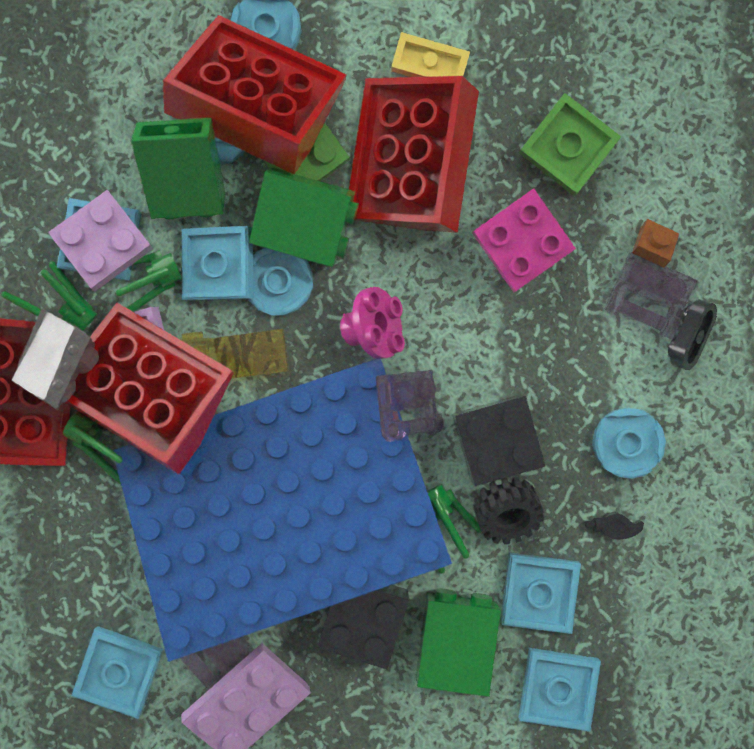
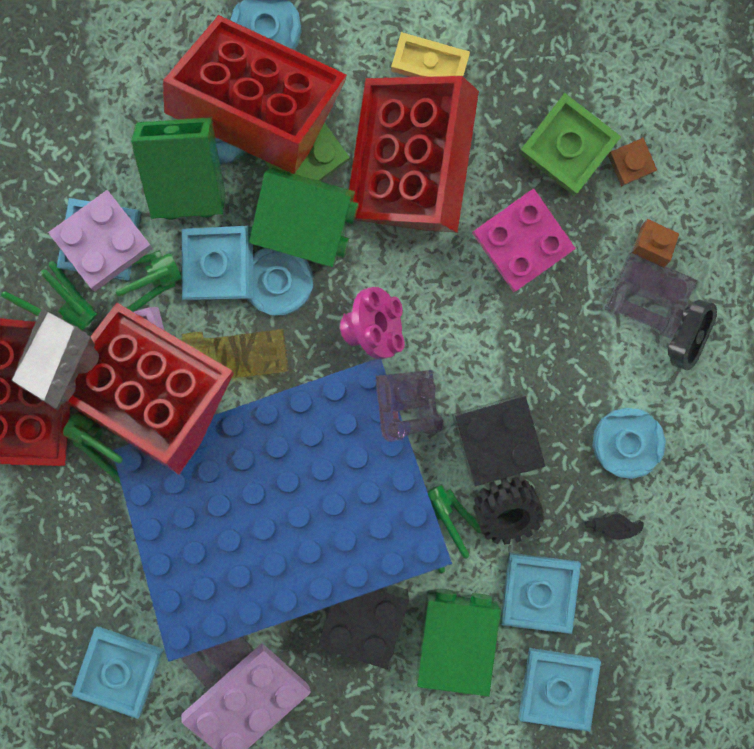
(632, 162): none -> dark orange plate

